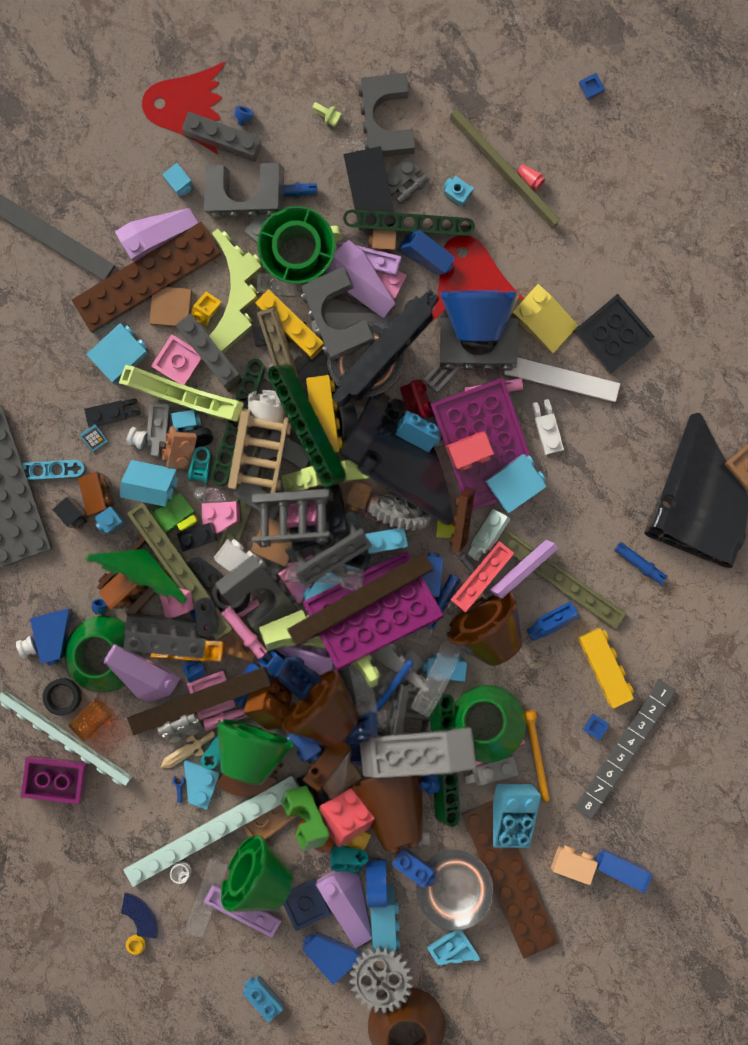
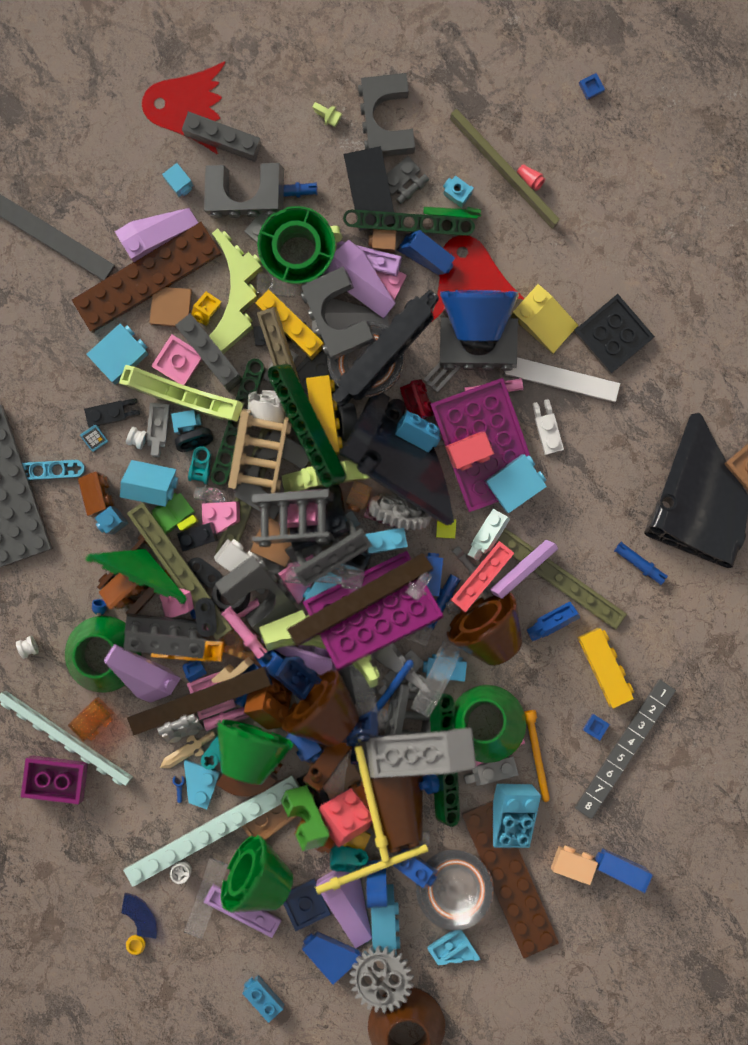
(51, 635): blue slope -> none
(71, 513): black brick -> none
(77, 696): black tyre -> none
(178, 449): nougat bracket -> none
(230, 672): none -> tan slope
(243, 114): blue tile -> none
(335, 883): none -> light yellow bar
(380, 840): none -> light yellow bar
(417, 590): none -> clear piece
(462, 519): reddish brown plate -> none
(464, 213): none -> green piece

